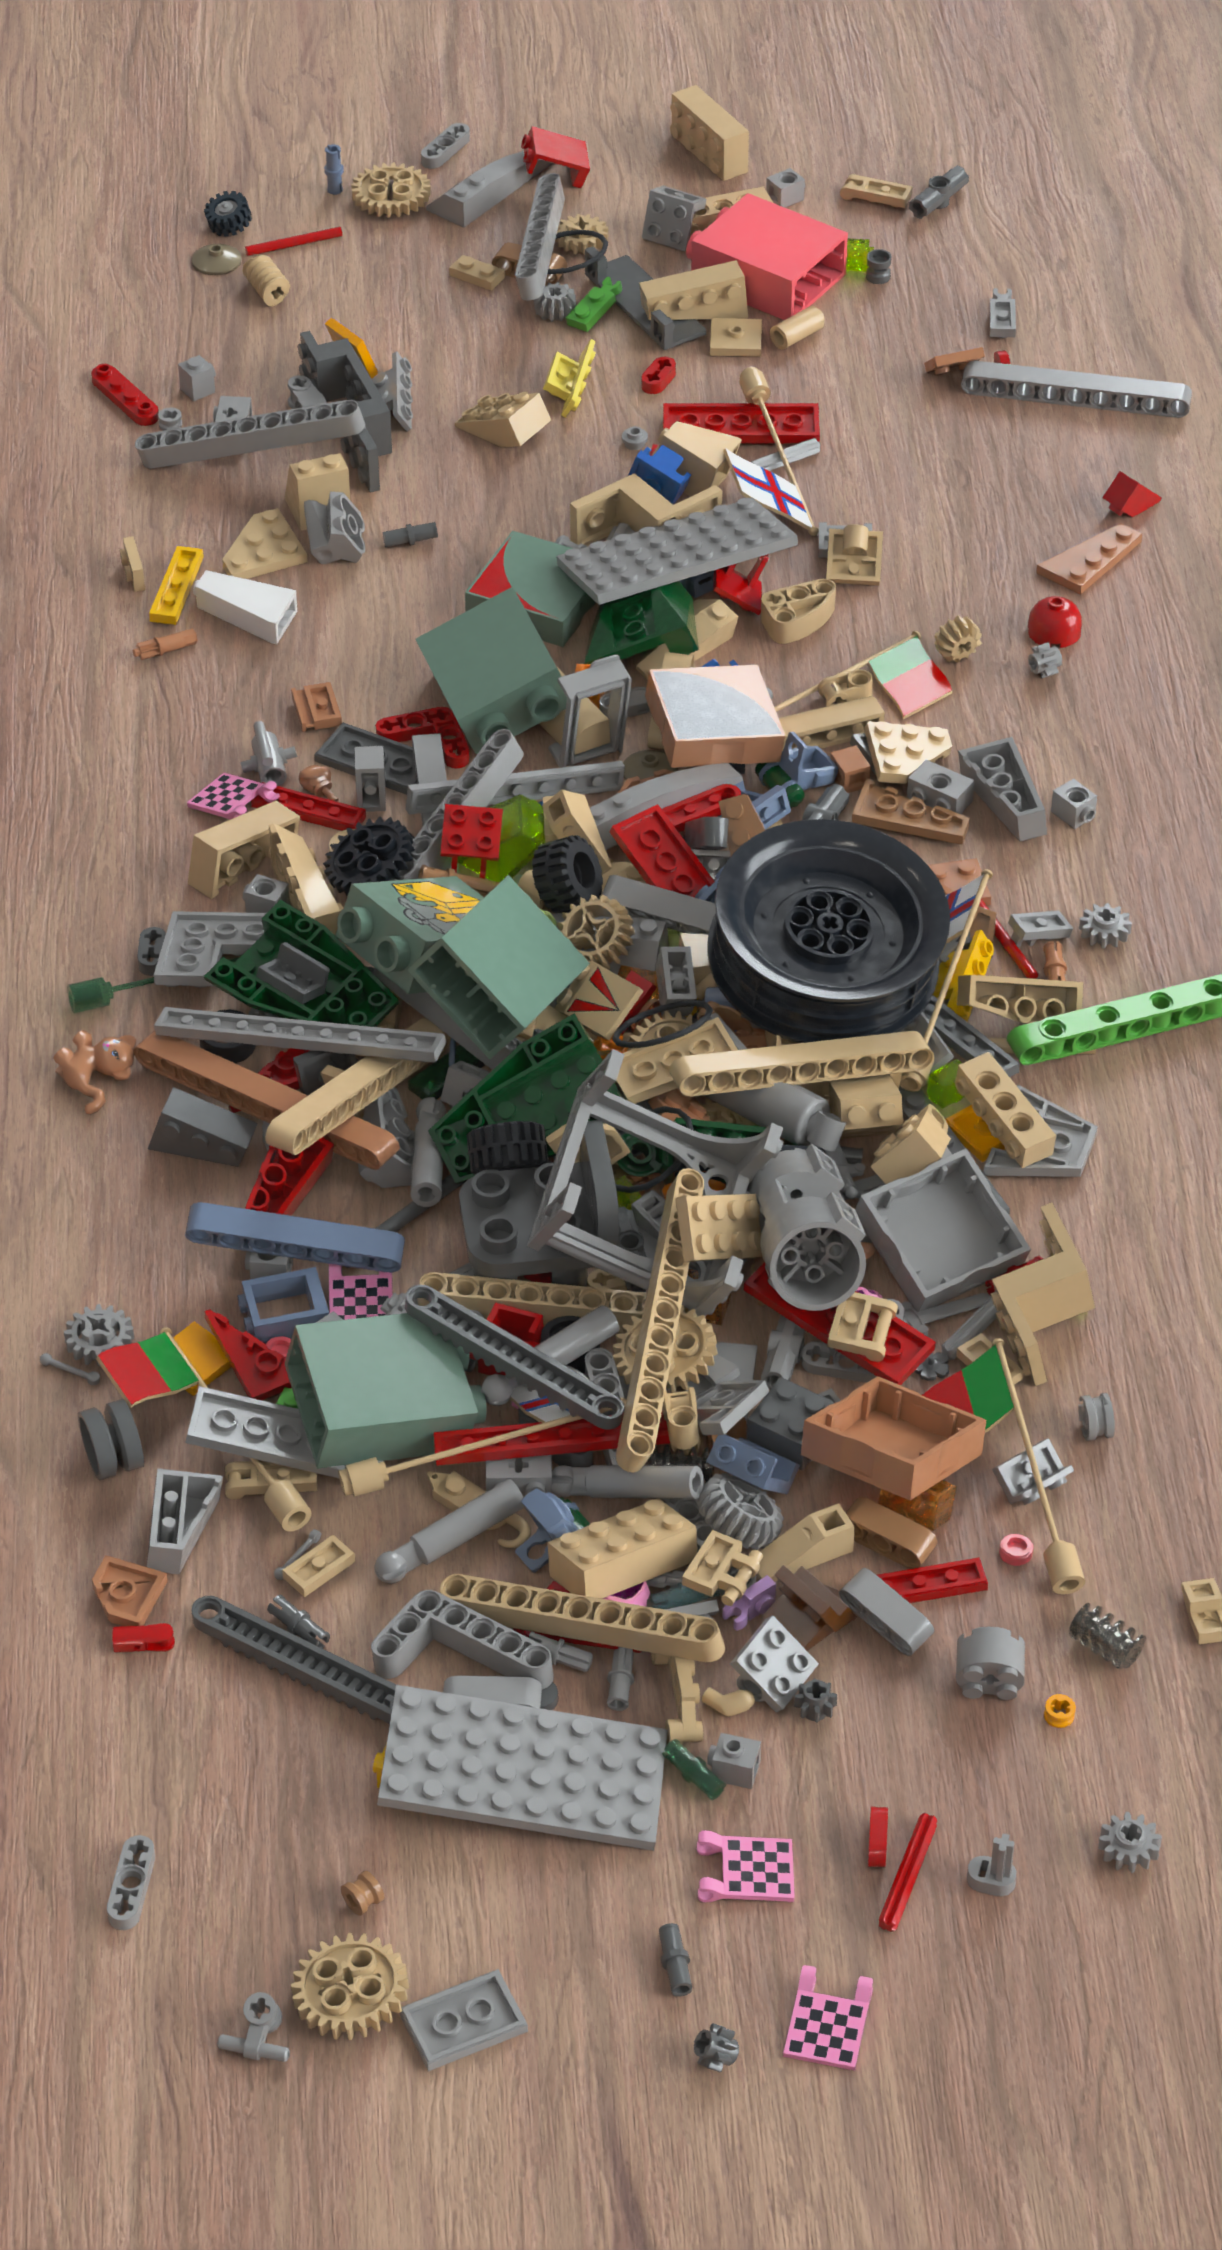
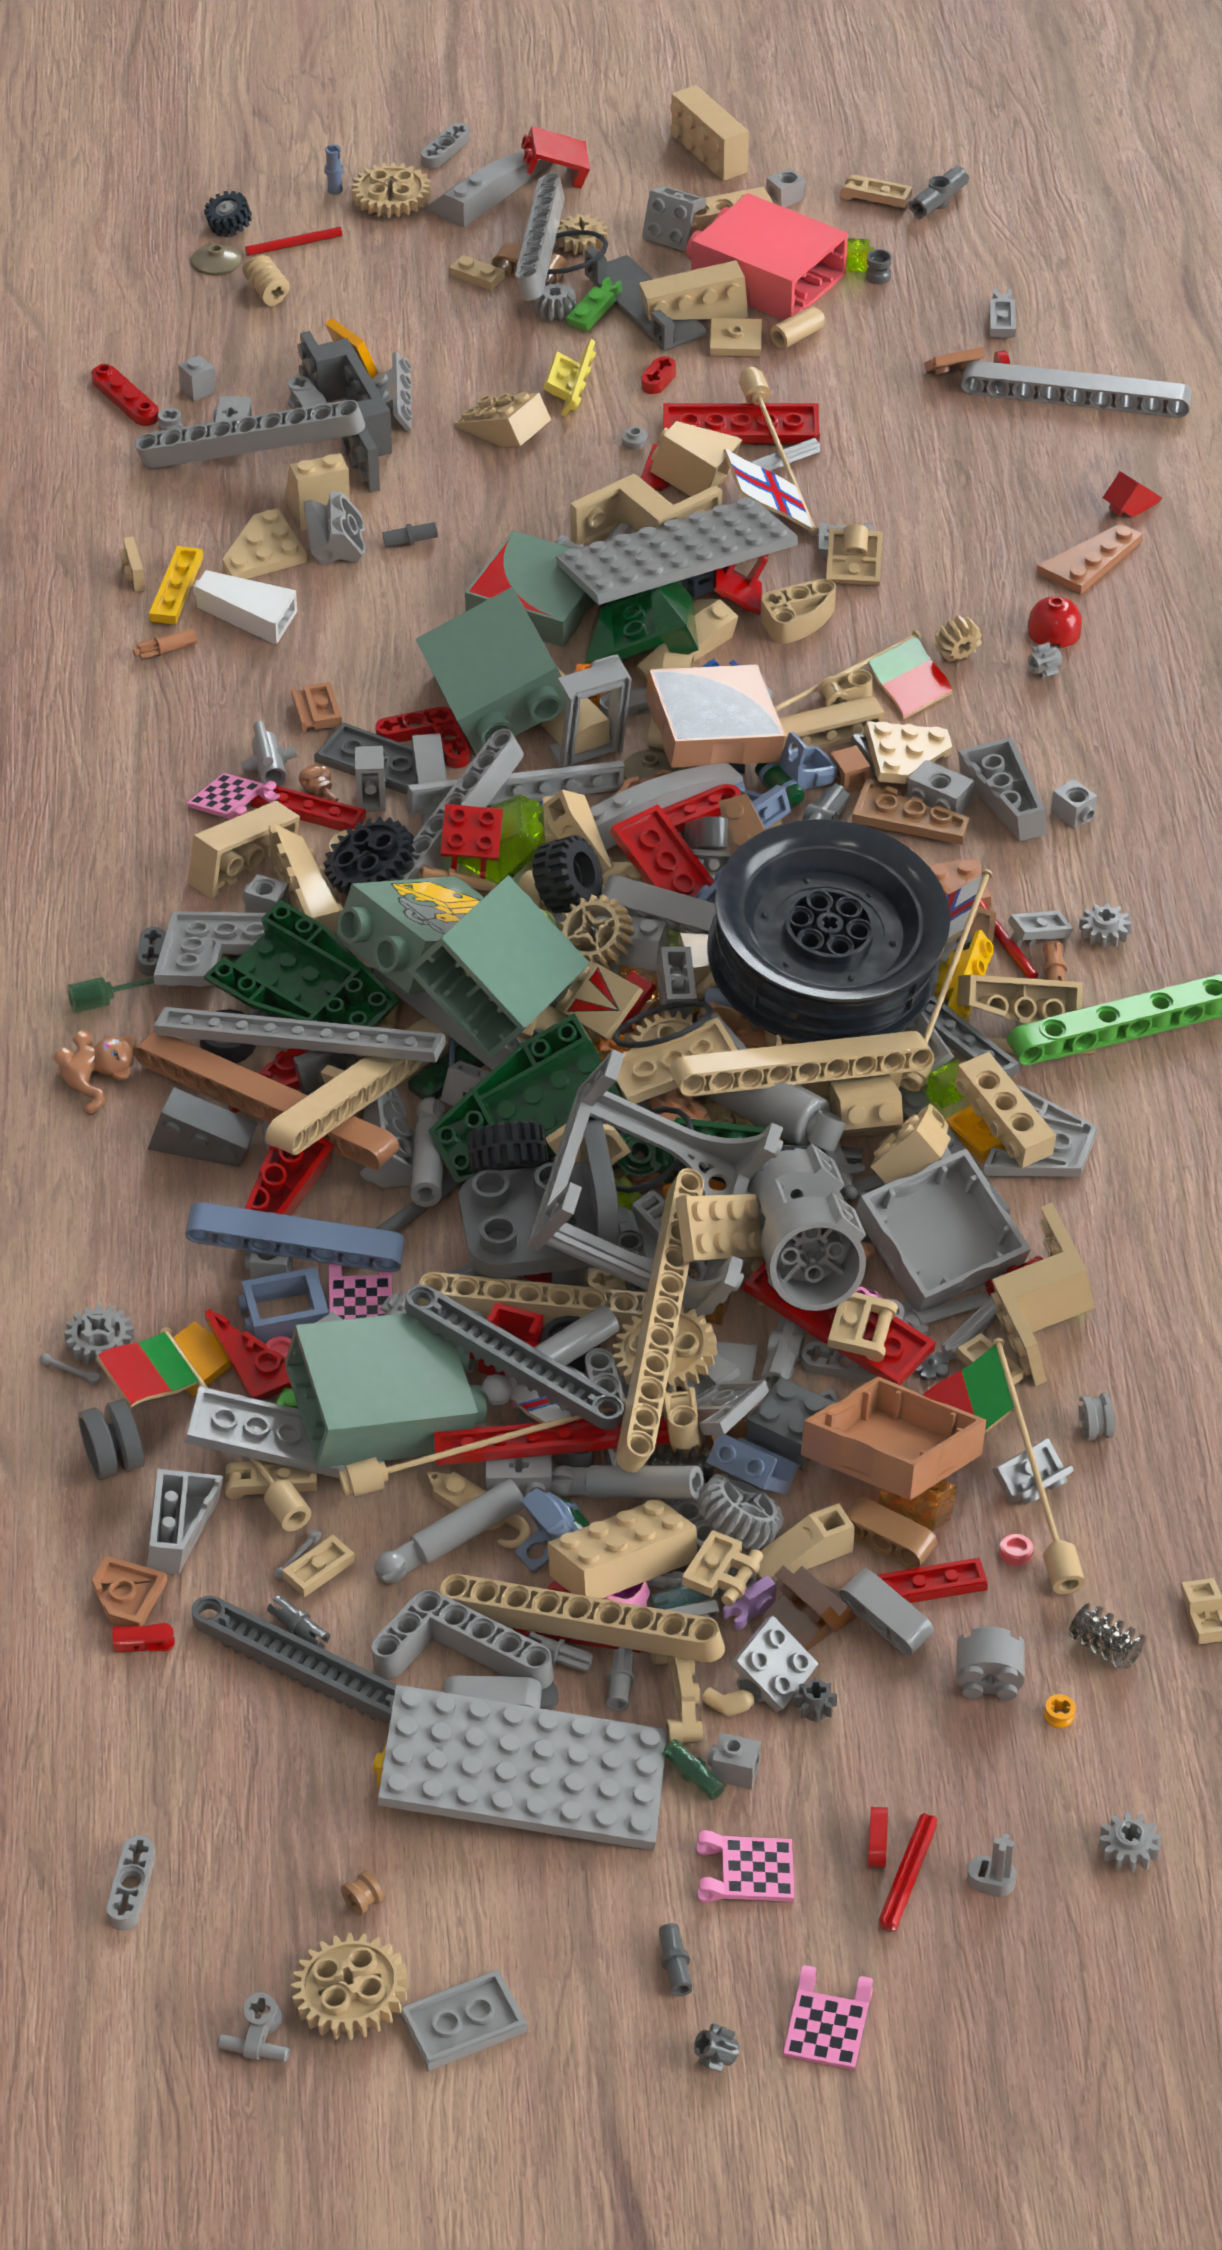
(295, 974): dark grey bracket -> none
(661, 473): blue panel -> none

